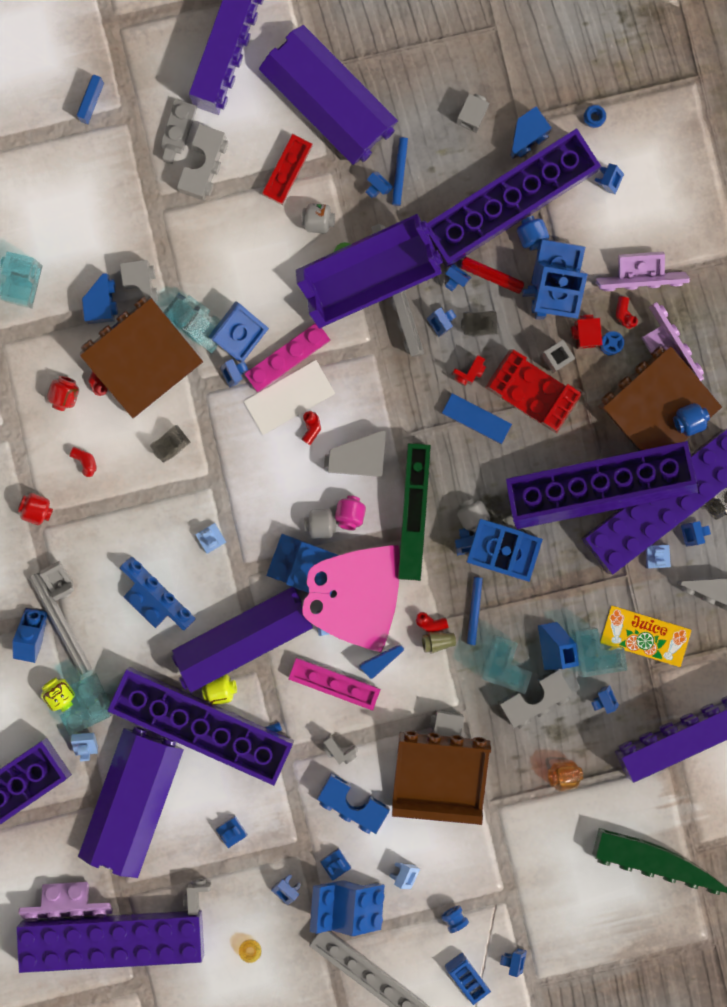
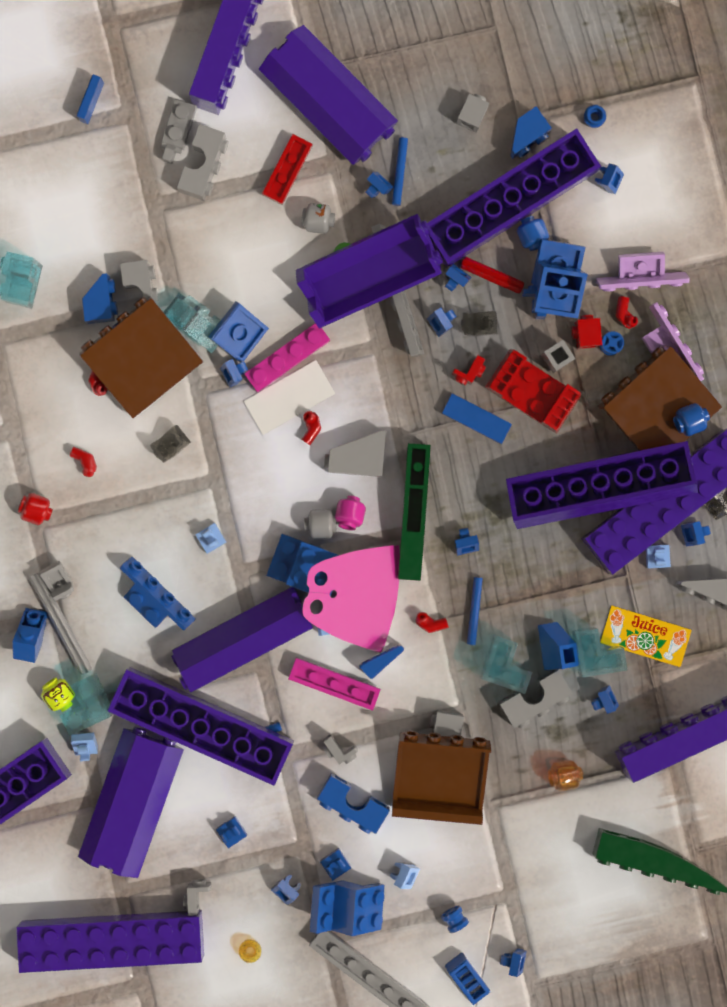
(63, 393): red head -> none
(65, 901): lavender bracket -> none
(220, 690): neon yellow head -> none
(435, 641): olive cone -> none
(471, 513): light grey head -> none
(504, 550): blue bracket -> none

